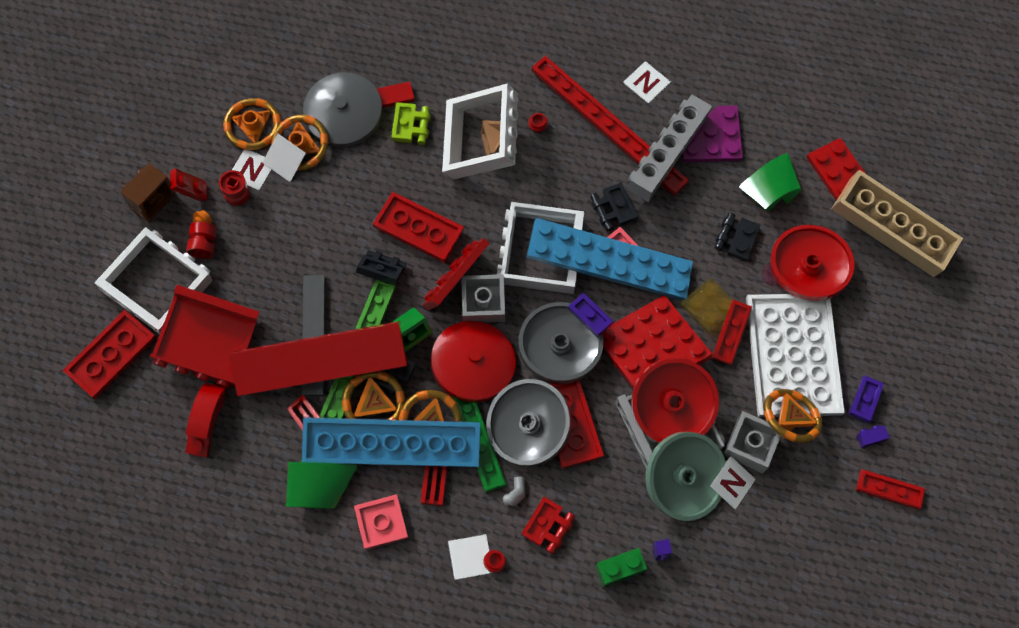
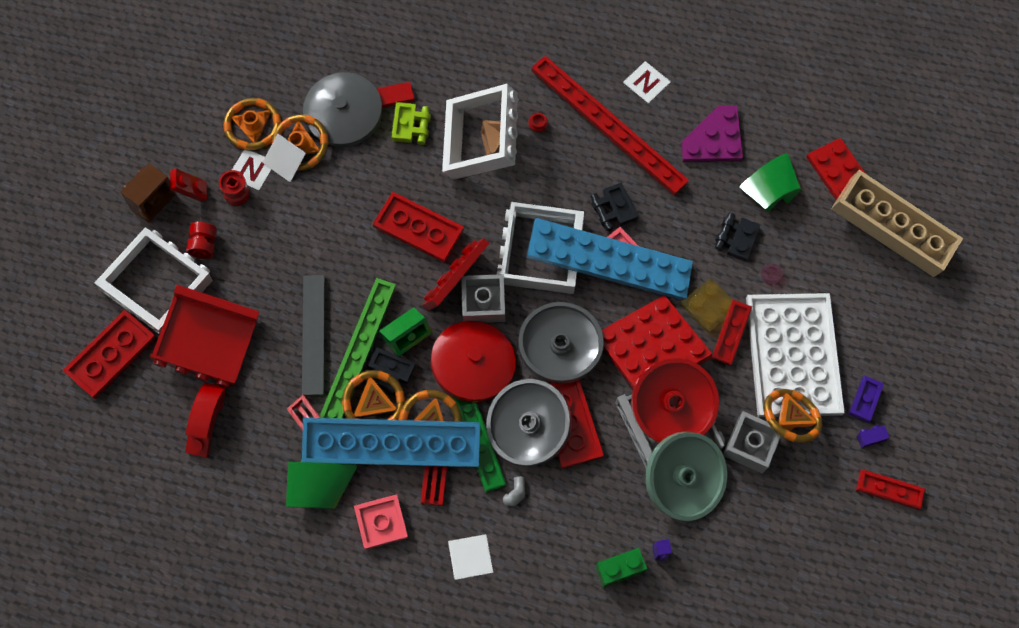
(202, 216): orange plate -> none
(318, 358): red tile -> none
(381, 267): black plate -> none
(494, 561): red plate -> none
(542, 521): red plate -> none
(590, 315): dark purple plate -> none
(646, 186): light grey brick -> none
(732, 482): white sticker -> none
(812, 262): red dish -> none

